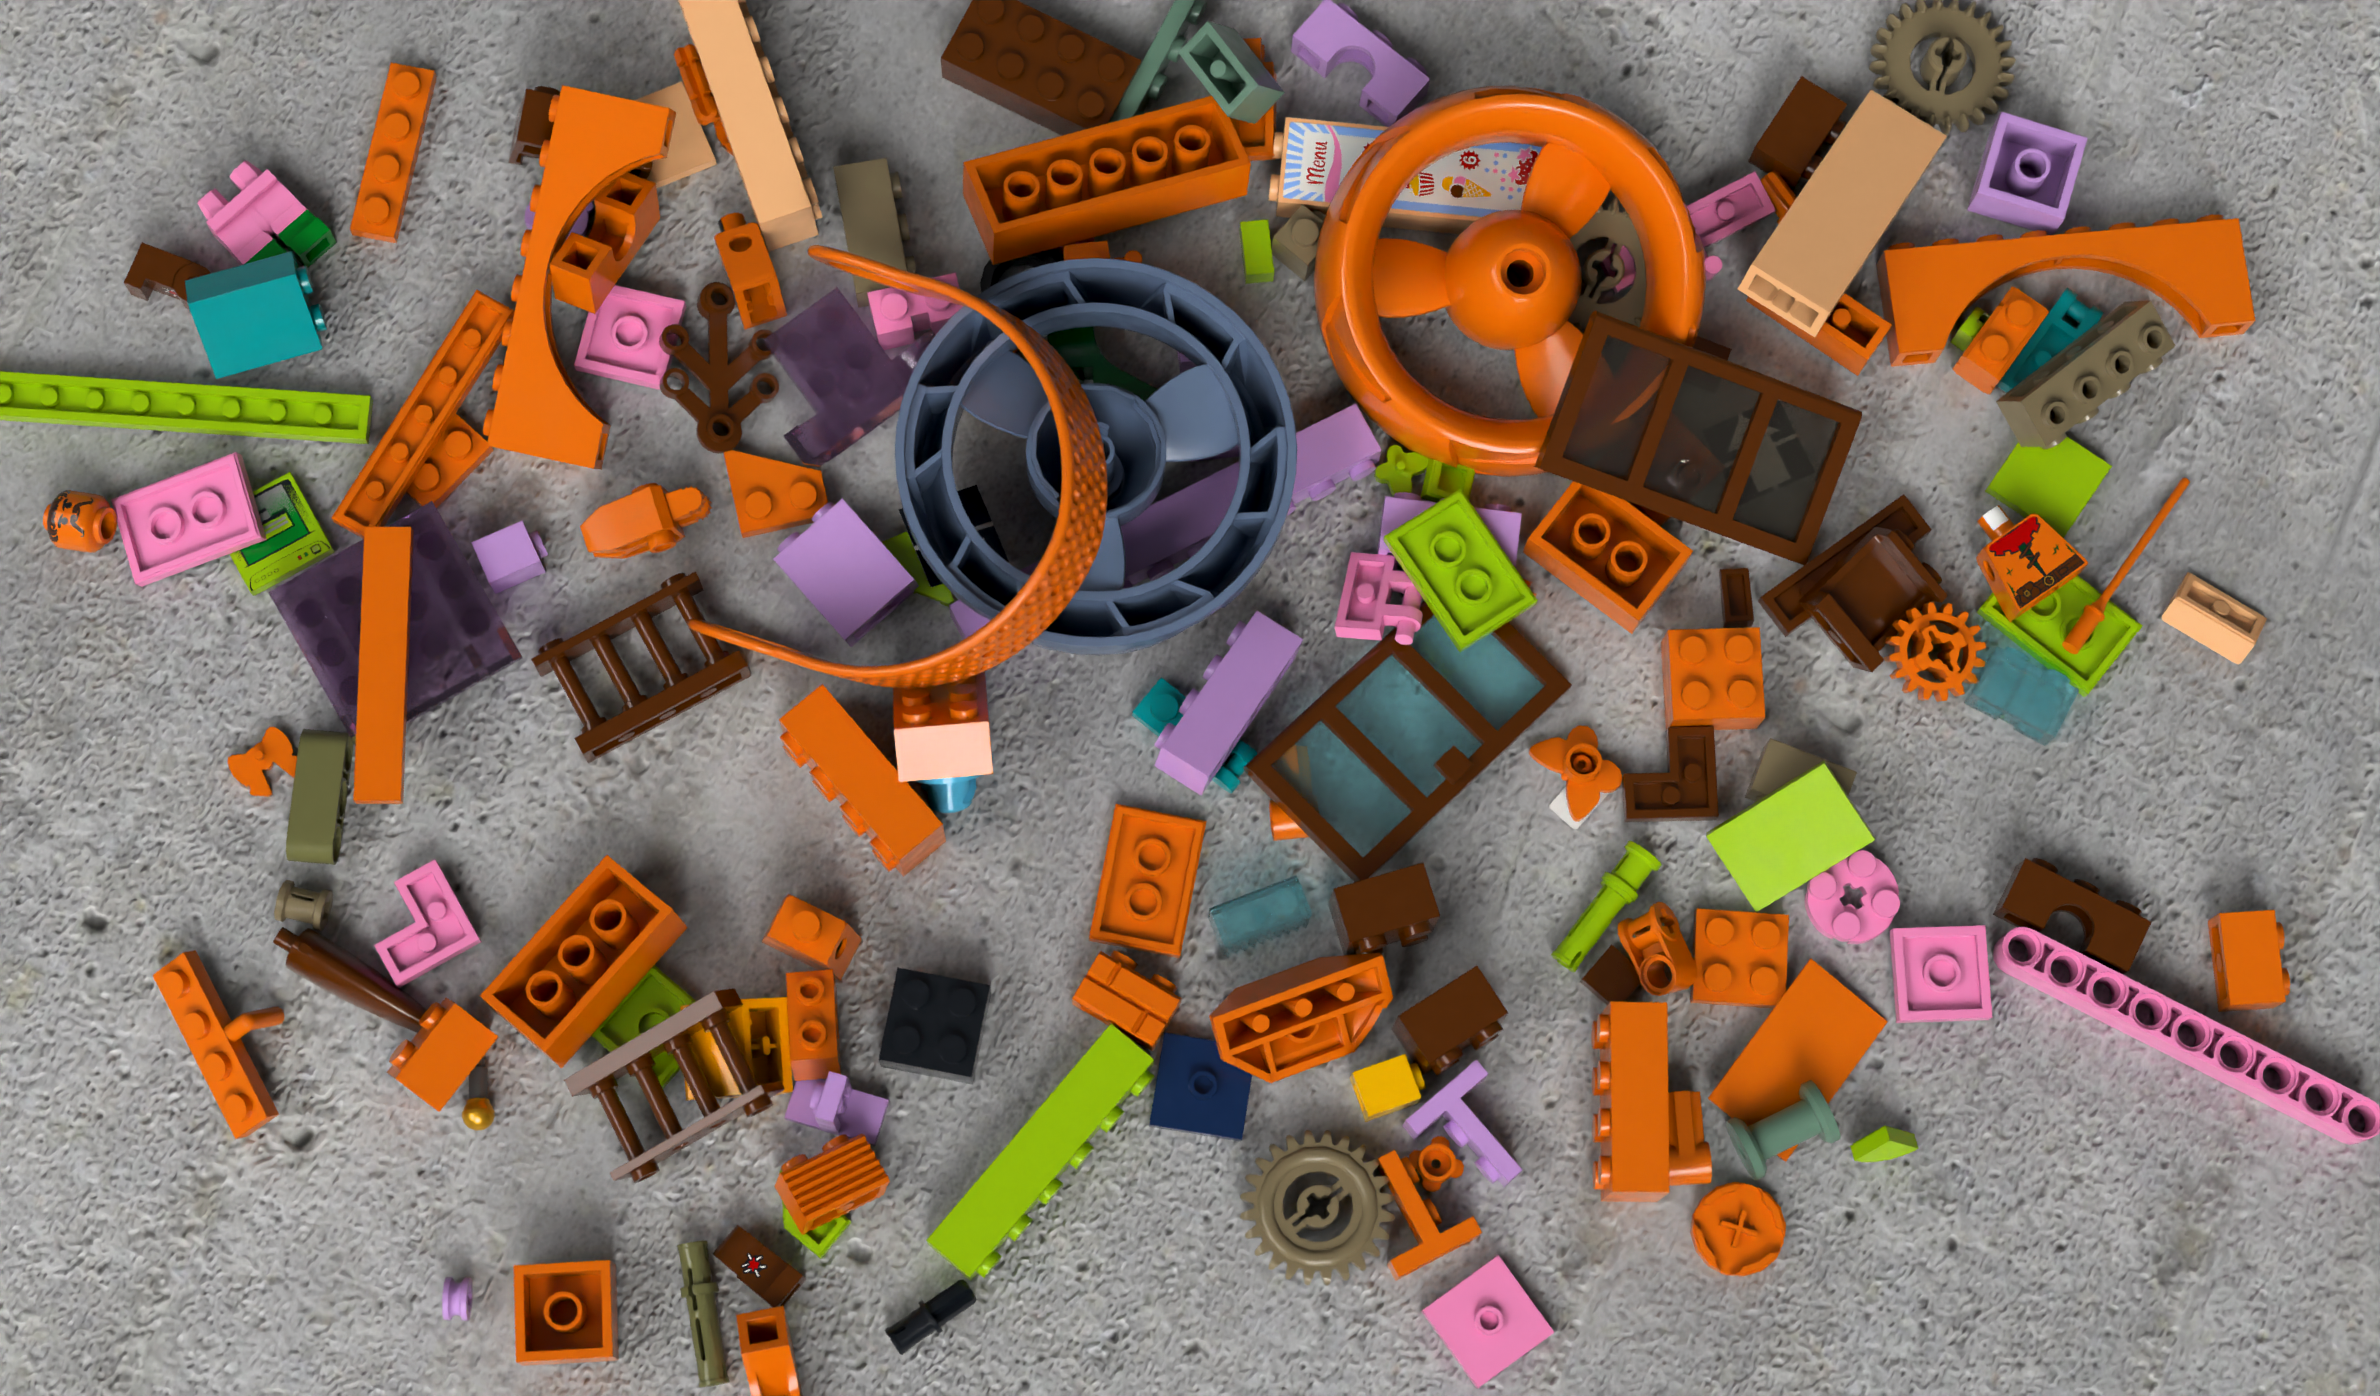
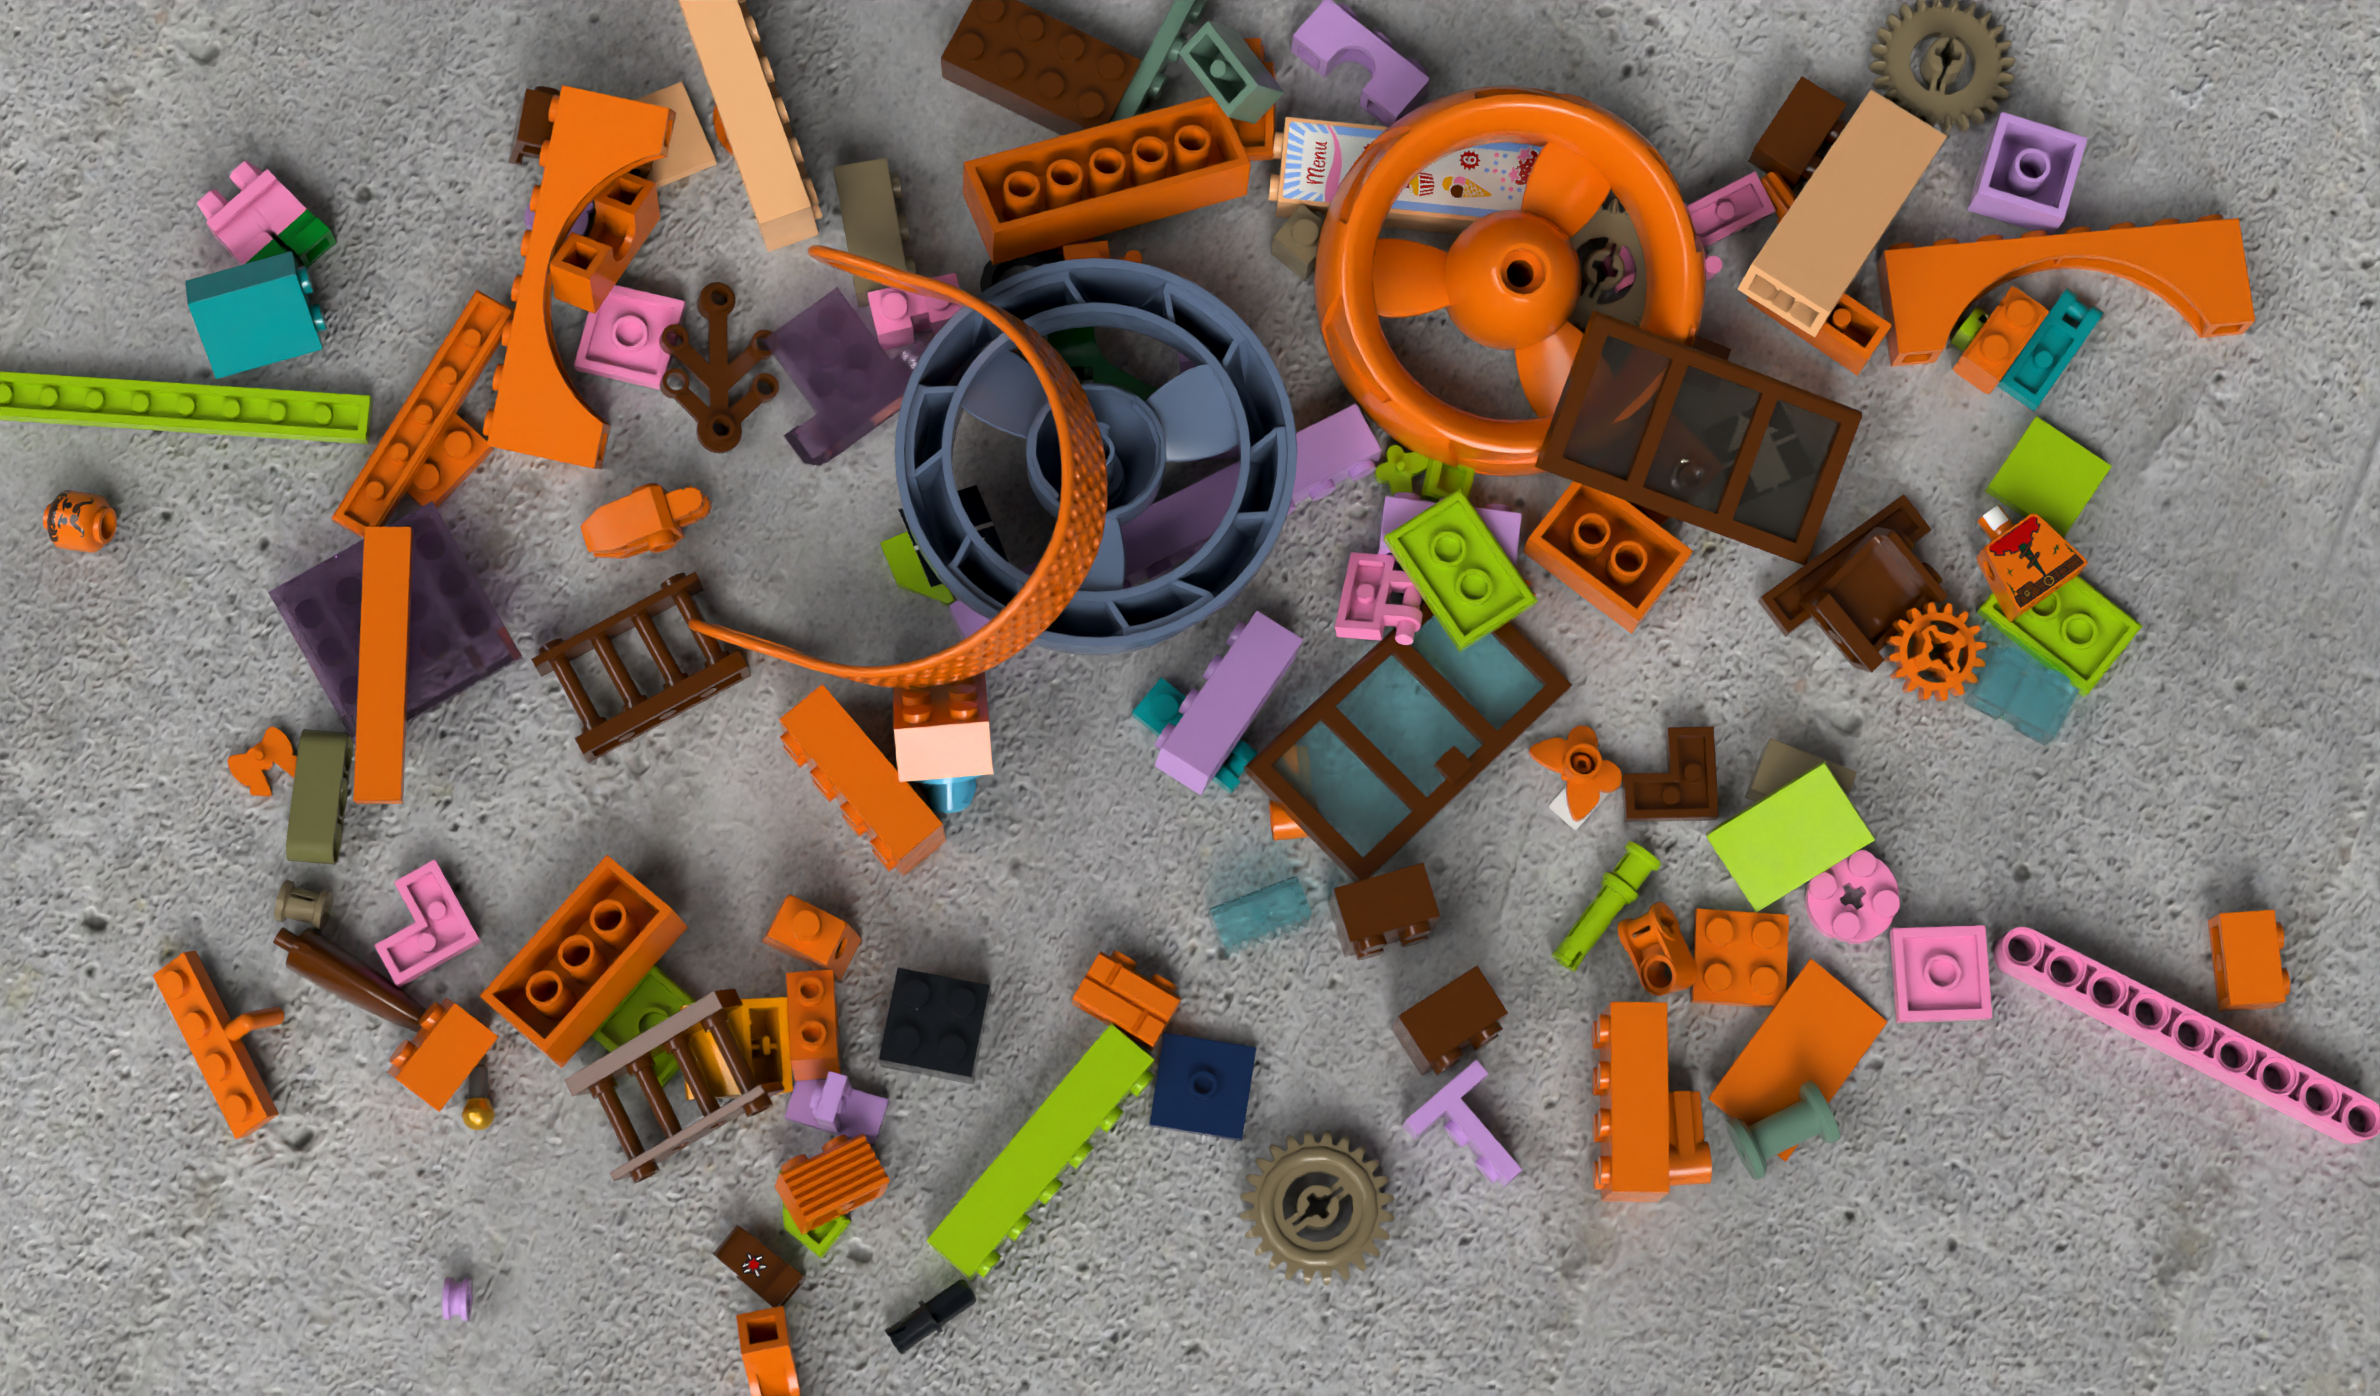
(161, 272): reddish brown leg -> none
(188, 519): bright pink tile -> none
(291, 535): tile -> none
(393, 153): orange plate -> none
(510, 556): lavender brick -> none
(566, 1312): orange brick -> none
(696, 84): orange axle -> none
(703, 1313): olive pin -> none
(749, 271): orange torso -> none
(772, 493): orange wing -> none
(845, 571): lavender brick -> none
(1147, 881): orange tile -> none
(1256, 251): lime piece -> none
(1301, 1015): orange wedge -> none
(1387, 1087): yellow brick -> none
(1421, 1218): orange bracket -> none
(1449, 1165): orange plate -> none
(1487, 1321): bright pink plate -> none
(1612, 977): reddish brown tile -> none
(1713, 678): orange brick -> none
(1736, 598): reddish brown piece -> none
(1738, 1229): orange tile -> none
(1884, 1145): lime tile -> none
(2086, 374): dark tan brick -> none
(2095, 612): orange piece -> none
(2110, 929): reddish brown arch -> none
(2214, 618): light nougat slope -> none

